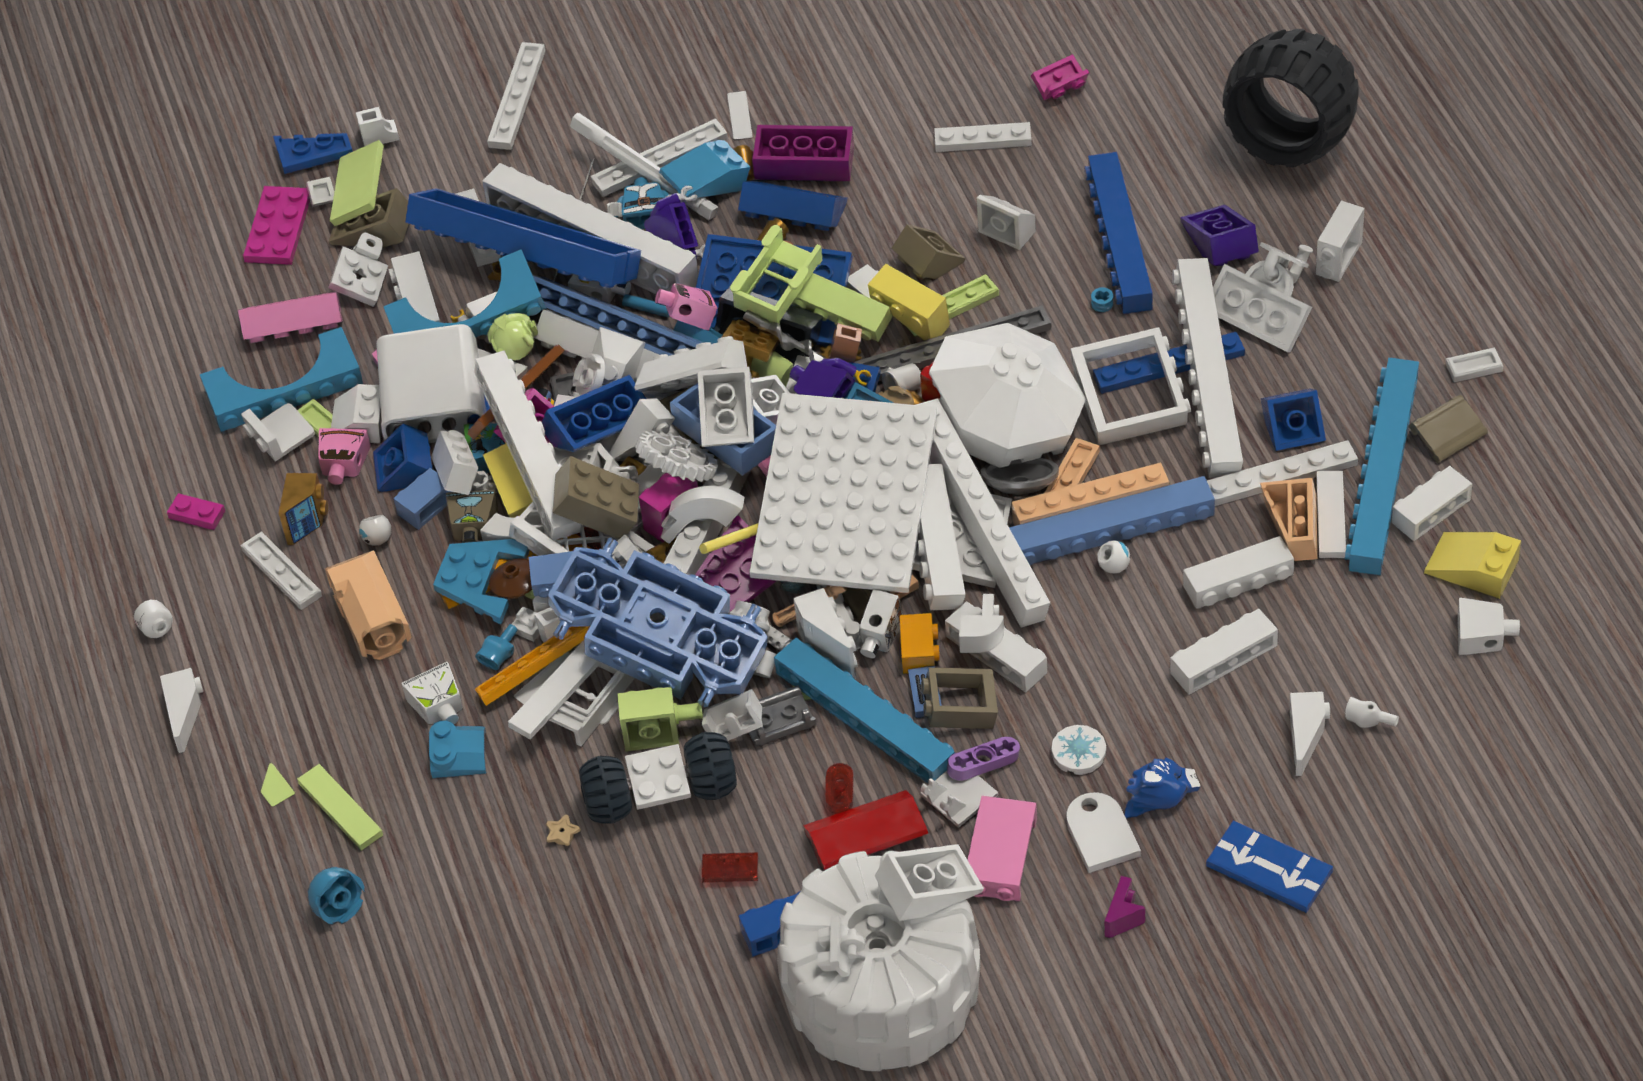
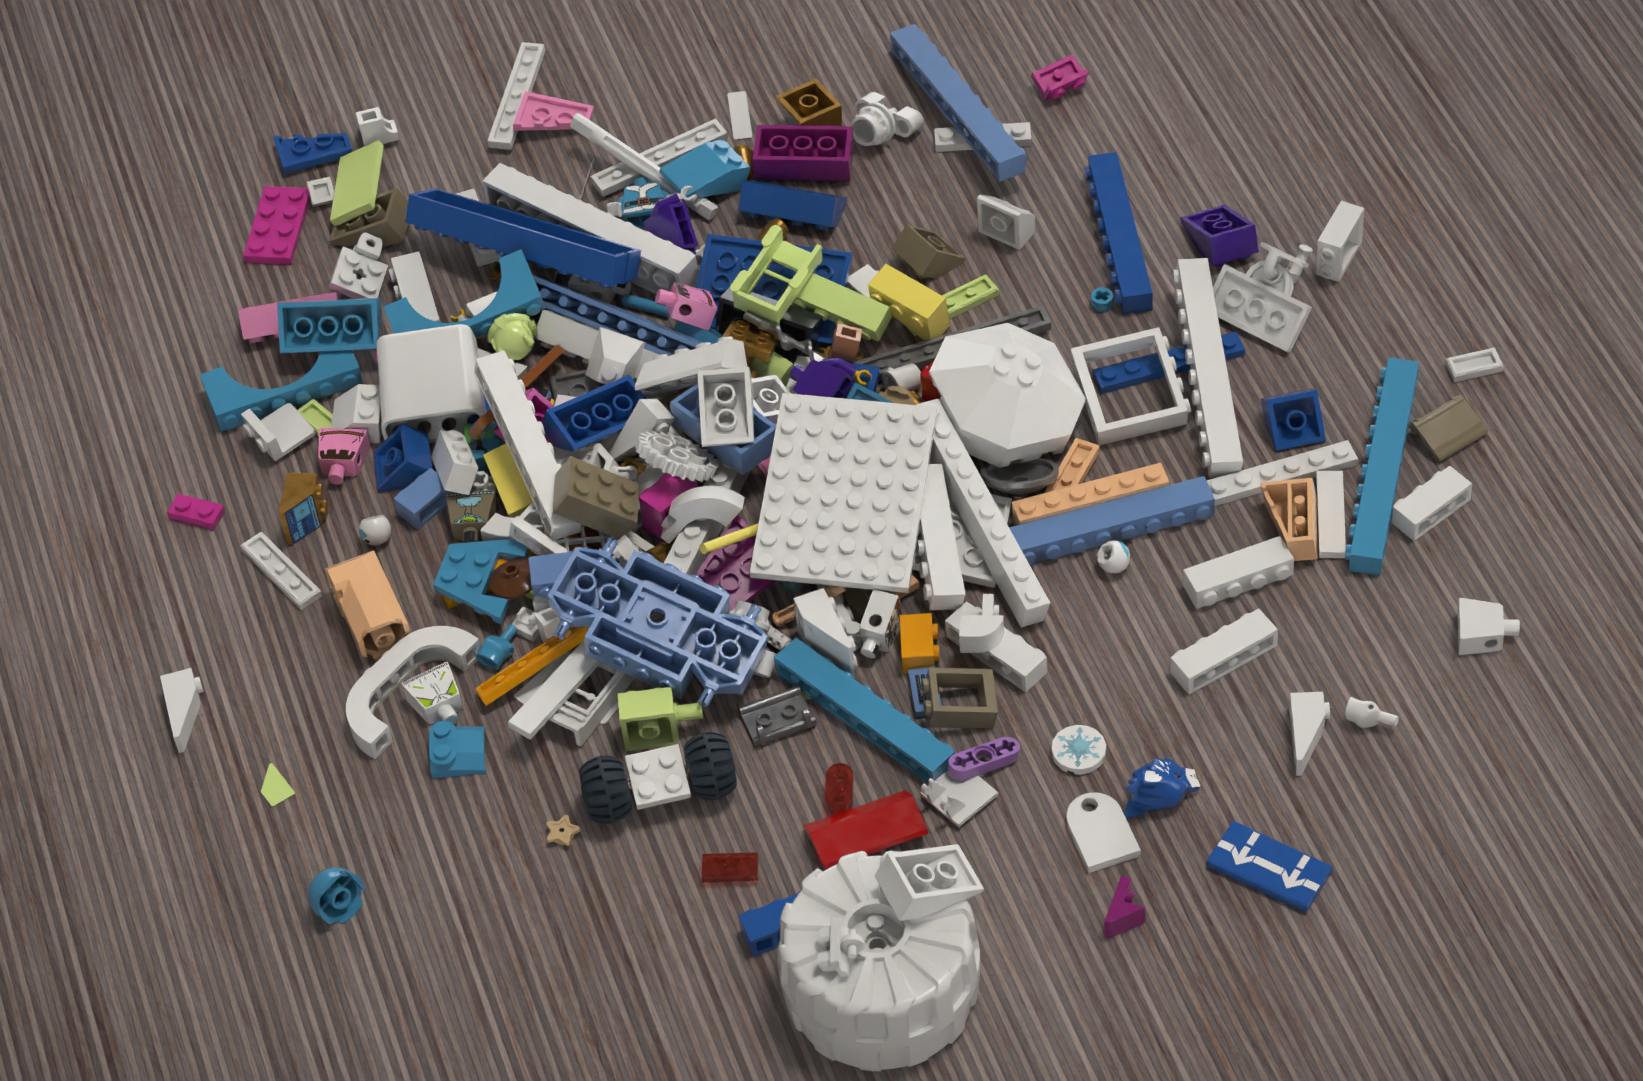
(151, 617): white head -> none
(329, 325): none -> dark azure slope
(340, 807): yellowish green tile -> none
(392, 669): none -> white arch
(548, 113): none -> bright pink wing
(588, 374): white tile -> none
(734, 716): white window -> none
(811, 105): none -> pearl gold slope
(877, 124): none -> white beam
(958, 102): none -> medium blue brick
(1001, 845): bright pink panel -> none
(1268, 127): black tyre -> none
(1475, 560): light yellow slope -> none

